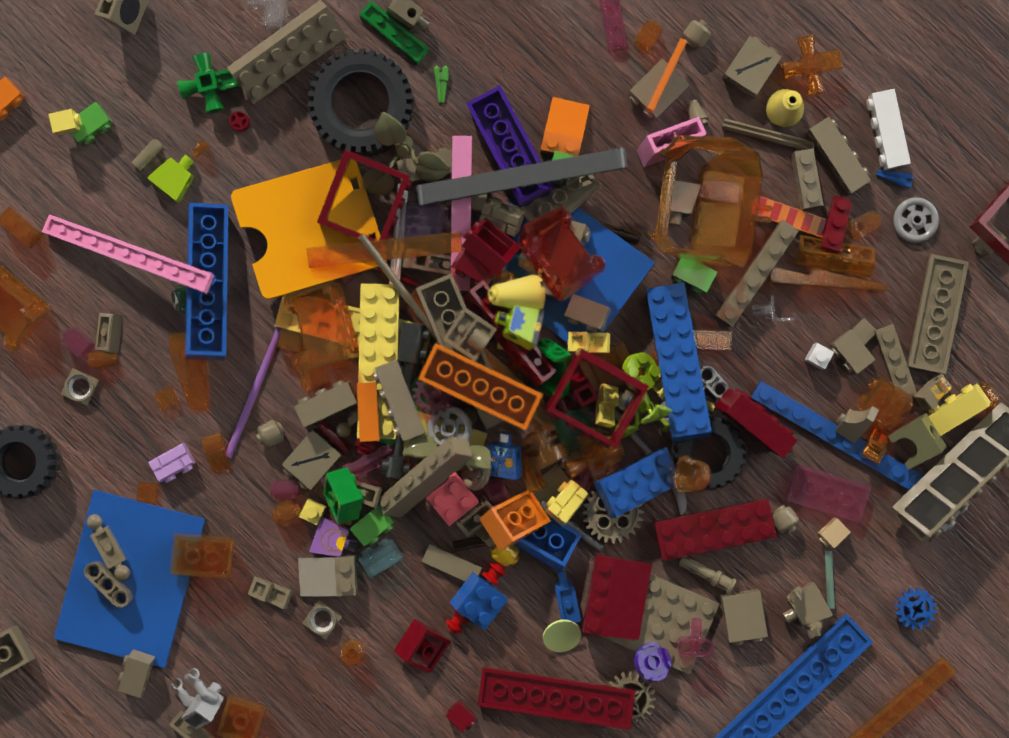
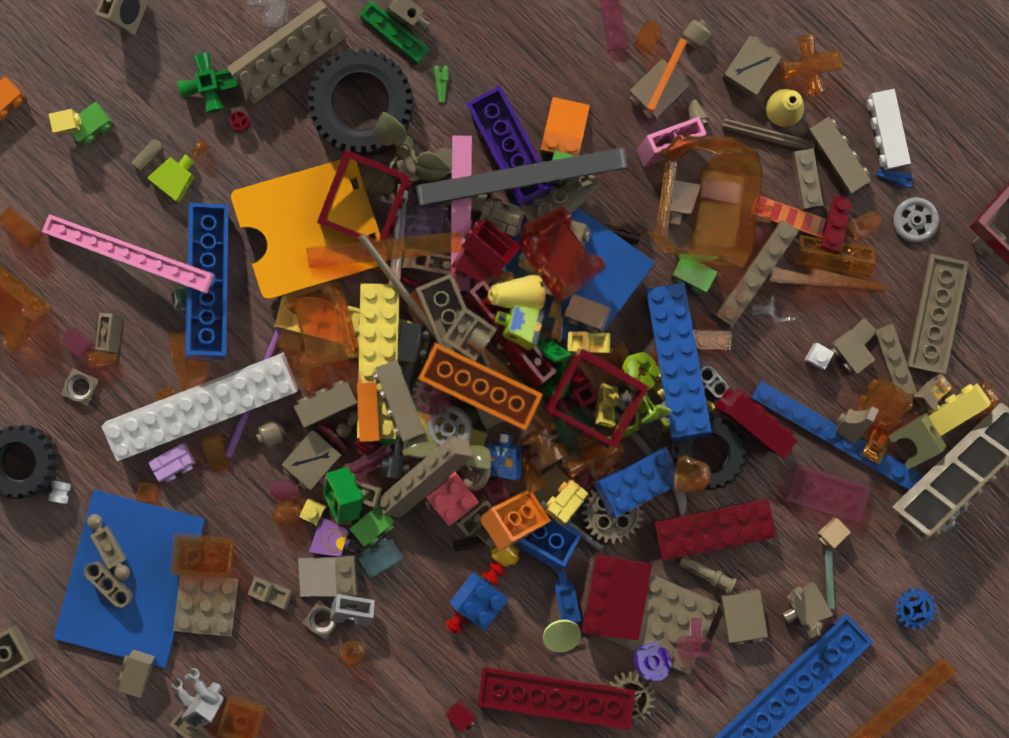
(59, 492): none -> white wheel
(200, 407): none -> white brick
(205, 605): none -> dark tan plate
(361, 615): none -> light grey brick
(421, 646): dark red slope -> none
(450, 563): dark tan tile -> none
(556, 315): none -> clear orange slope
(785, 520): dark tan head -> none

